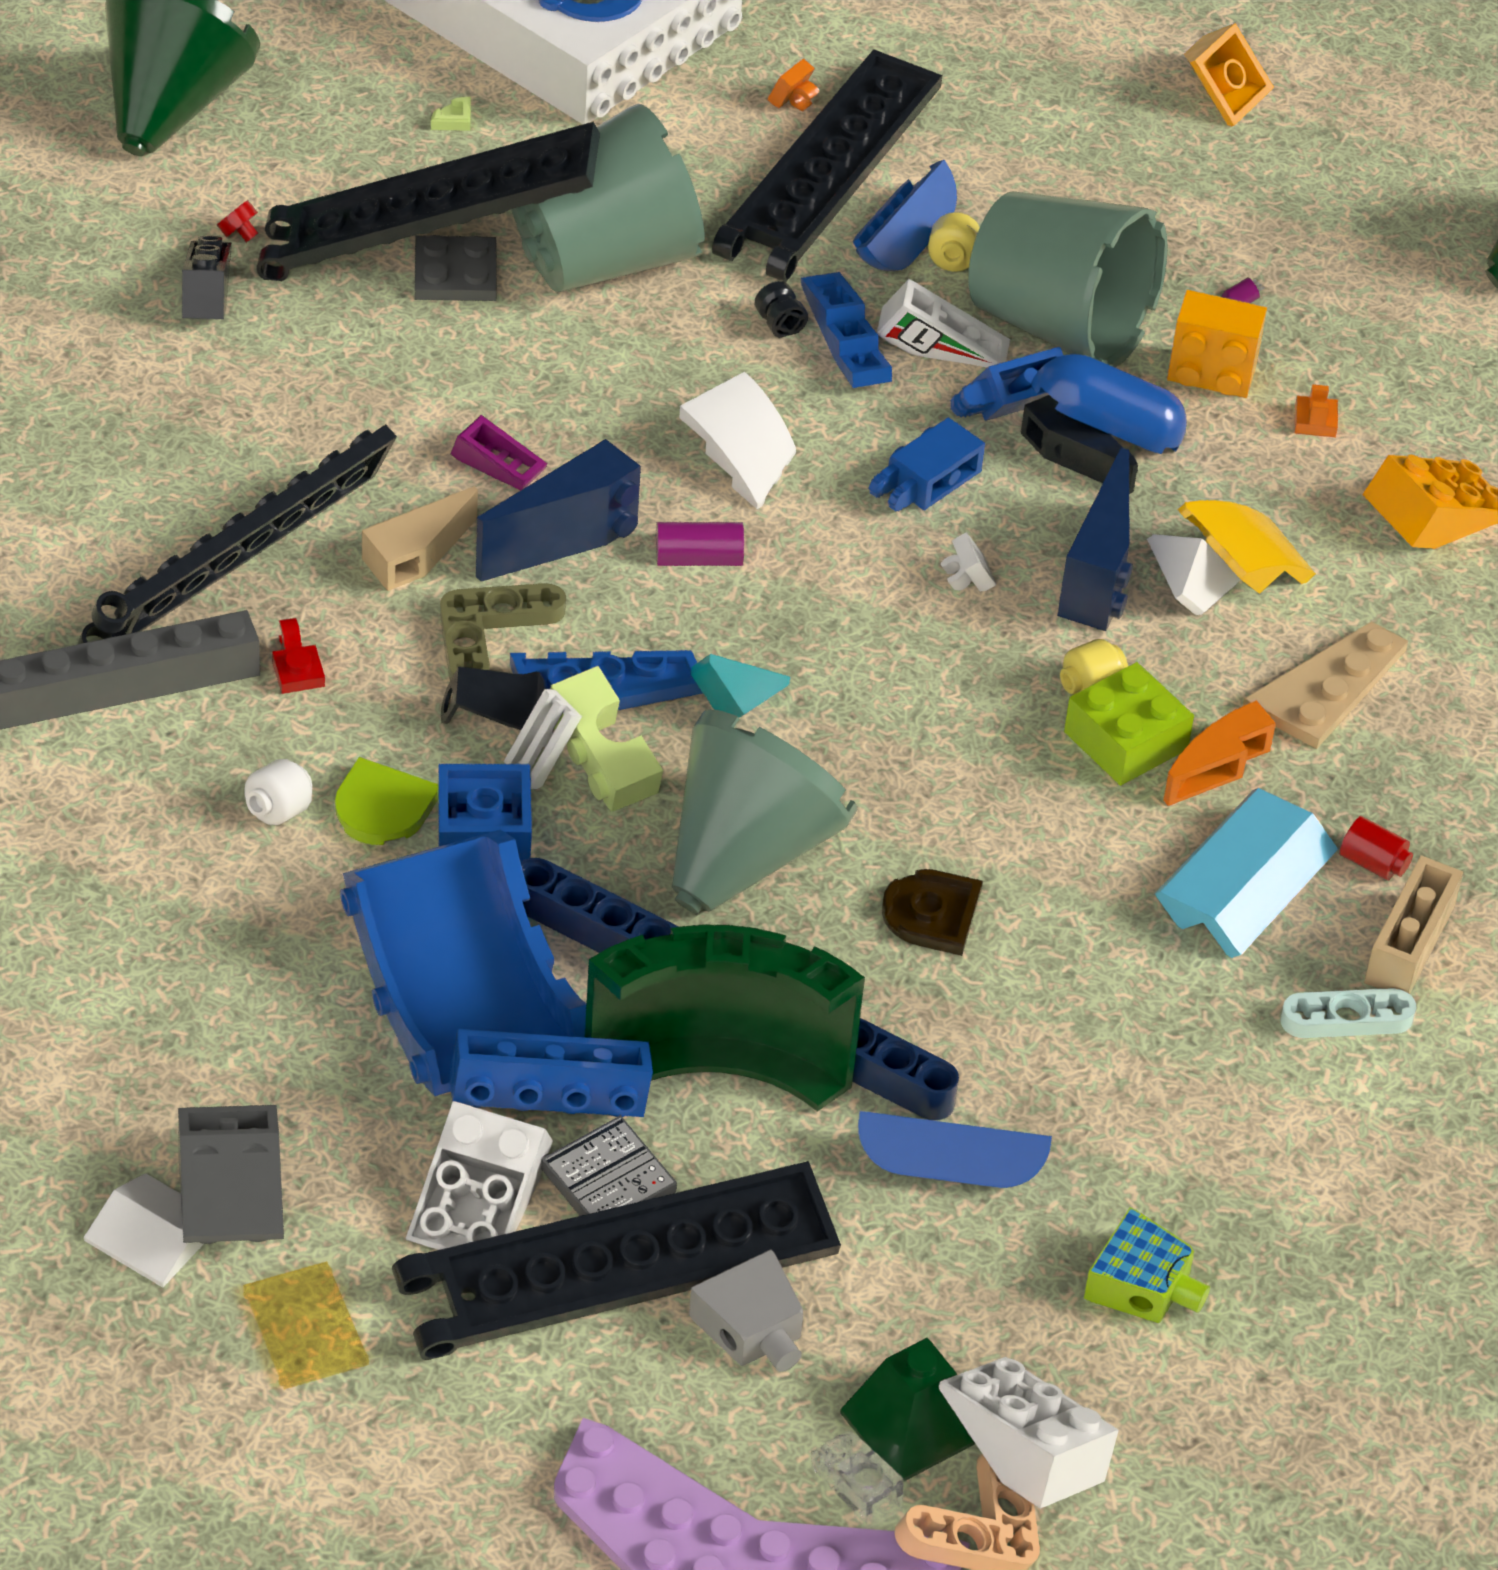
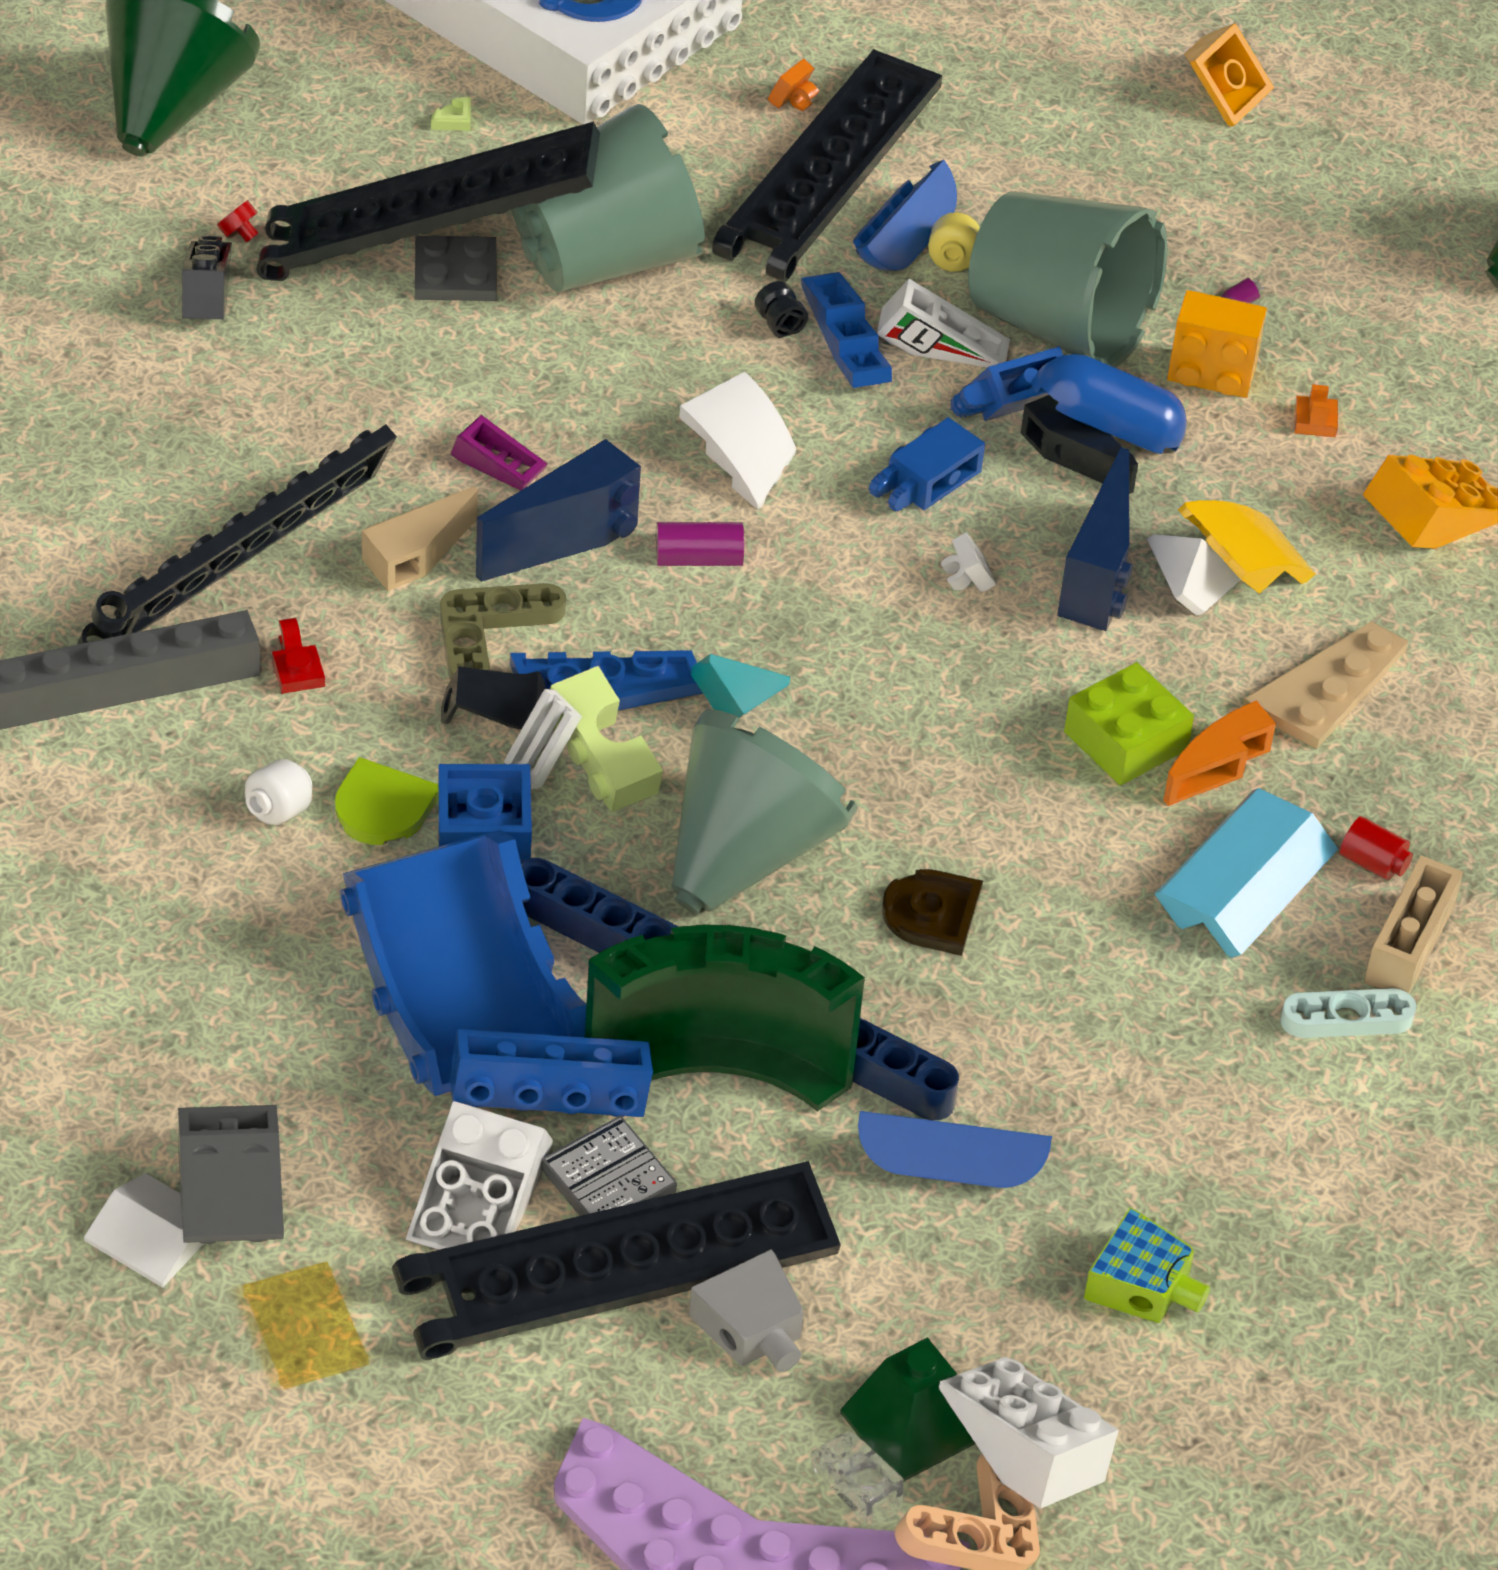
(1090, 664): light yellow head -> none

